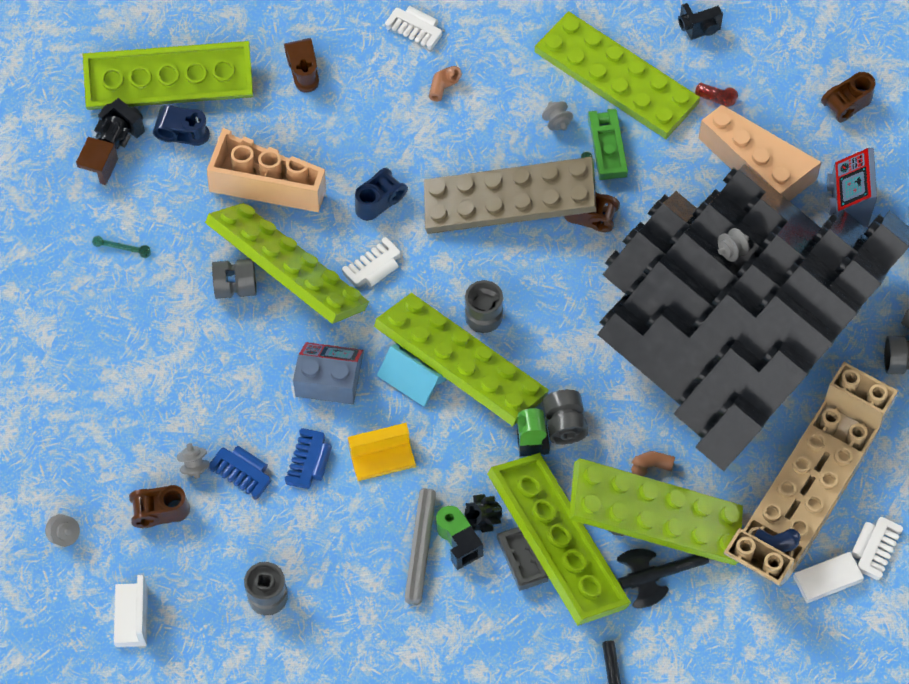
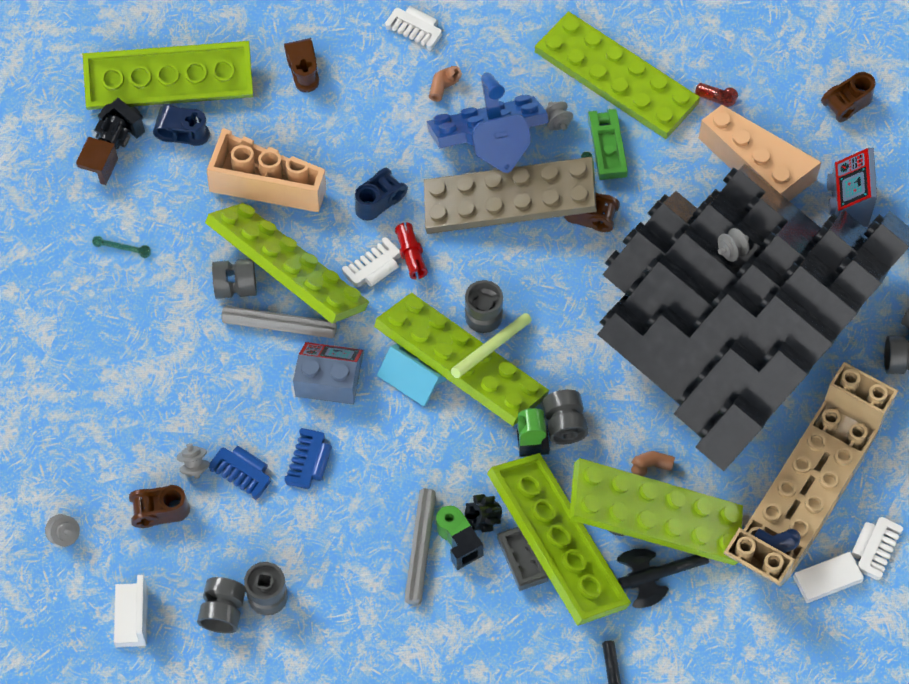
(221, 605): none -> dark grey wheel
(278, 322): none -> light grey axle
(381, 452): yellow panel -> none
(411, 251): none -> red pin
(491, 345): none -> yellowish green bar
(496, 131): none -> blue plate
(700, 23): black bracket -> none

